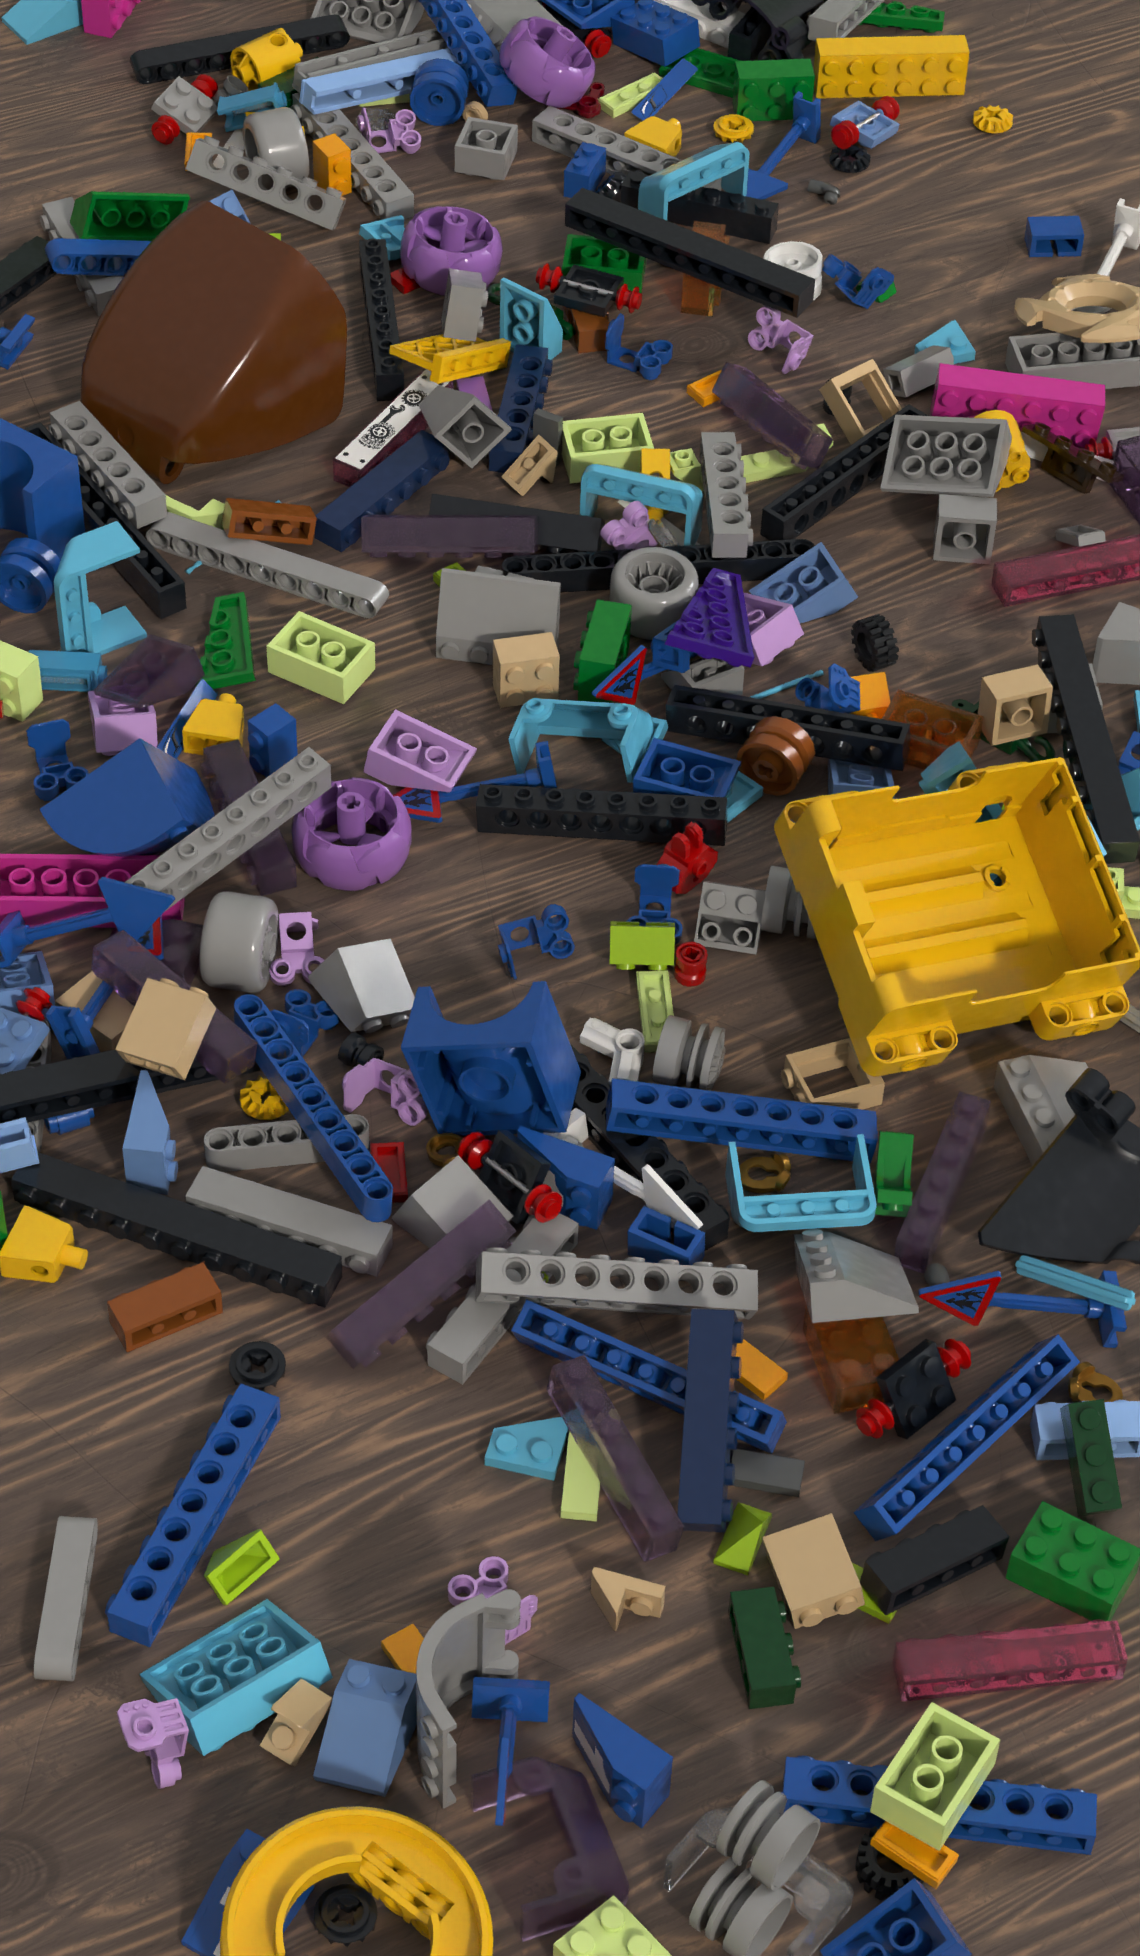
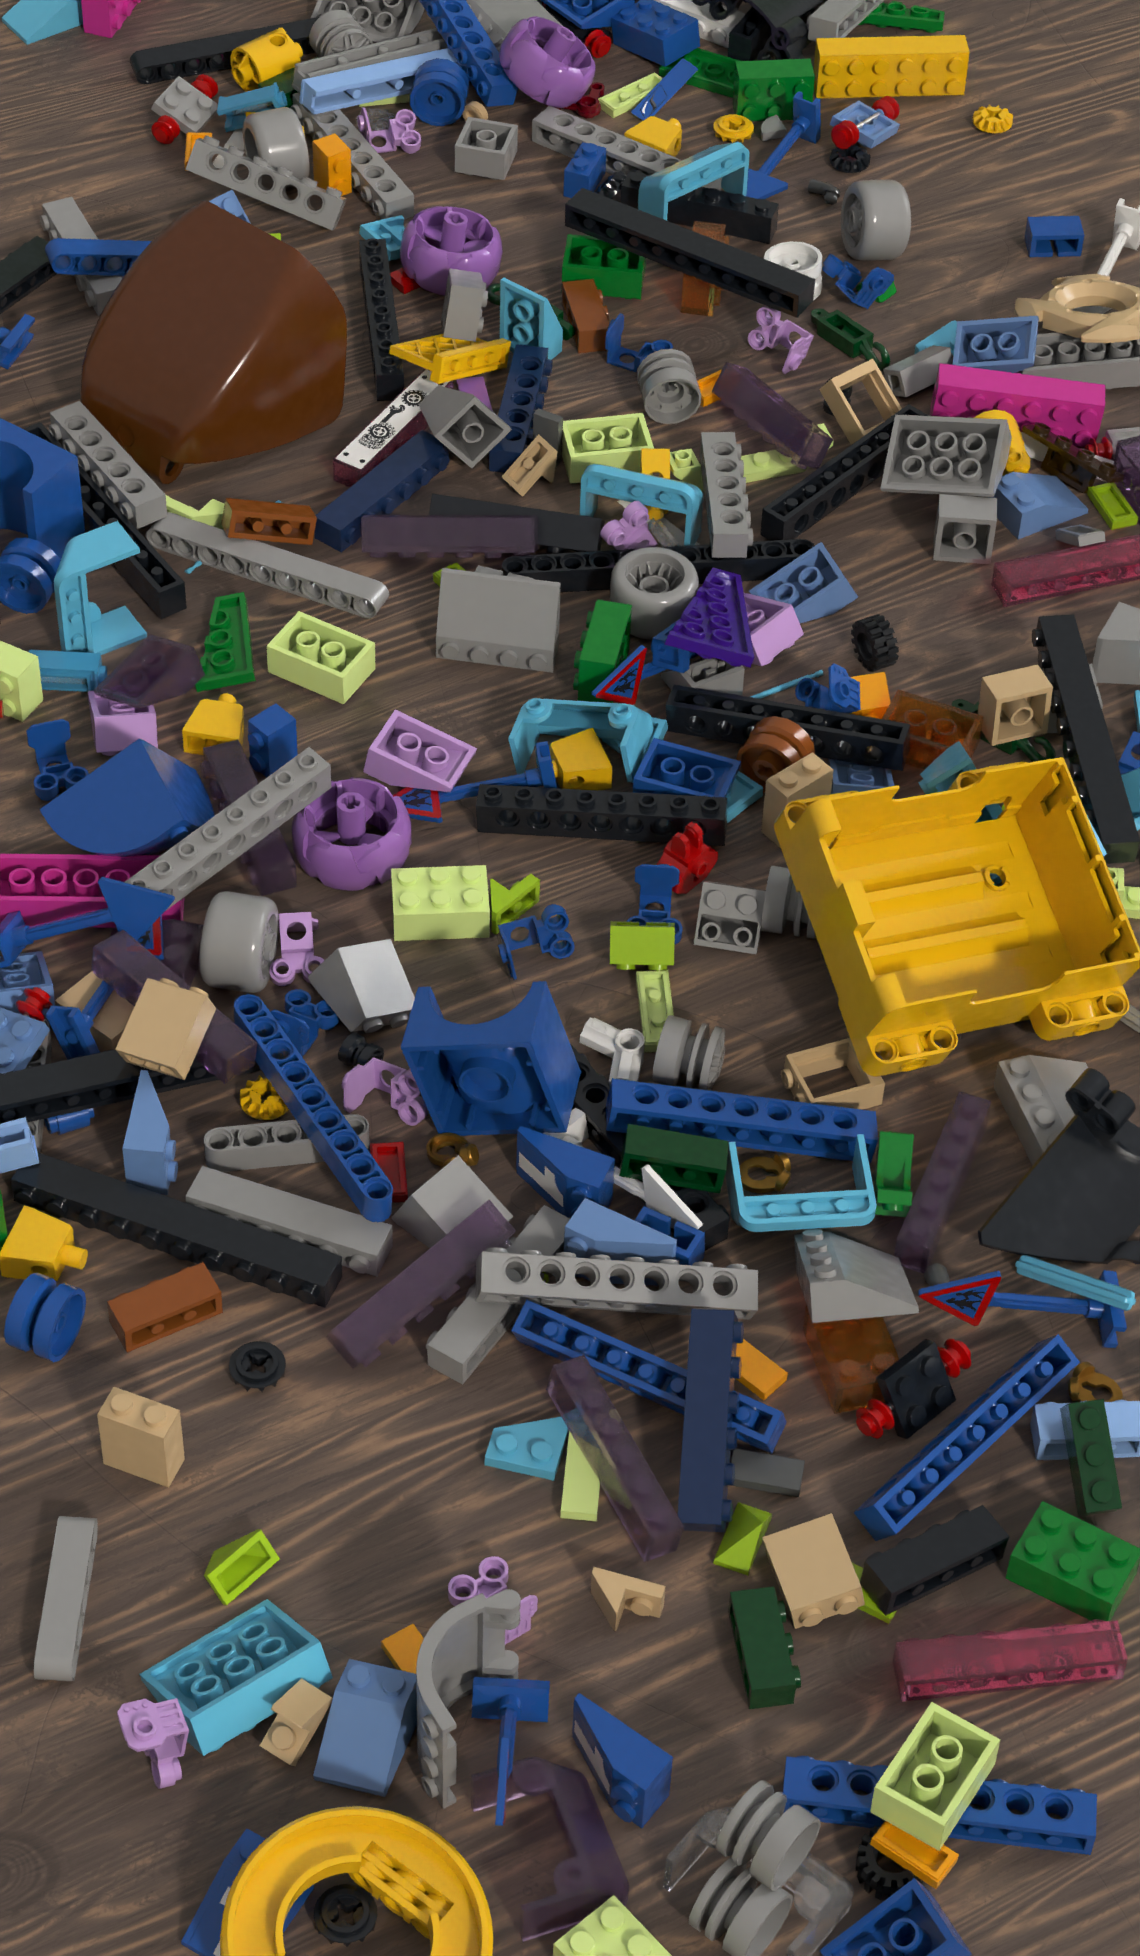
(45, 1317): none -> blue wheel
(125, 214): green slope -> none
(141, 1436): none -> tan brick
(144, 1618): blue brick -> none
(173, 740): blue sticker -> none
(231, 87): dark grey wheel -> none
(336, 33): none -> light grey wheel
(440, 903): none -> yellowish green brick
(511, 904): none -> lime slope
(512, 1175): black plate -> none
(525, 669): tan brick -> none
(581, 762): none -> yellow torso
(588, 289): black plate -> none
(605, 1232): none -> medium blue slope
(668, 386): none -> light grey wheel
(675, 1157): none -> dark green brick
(690, 964): red wheel -> none
(772, 128): none -> light grey tile
(799, 781): none -> tan brick
(848, 336): none -> dark green piece
(875, 220): none -> light grey wheel
(997, 343): none -> medium blue slope
(1034, 503): none -> medium blue slope
(1112, 506): none -> lime tile

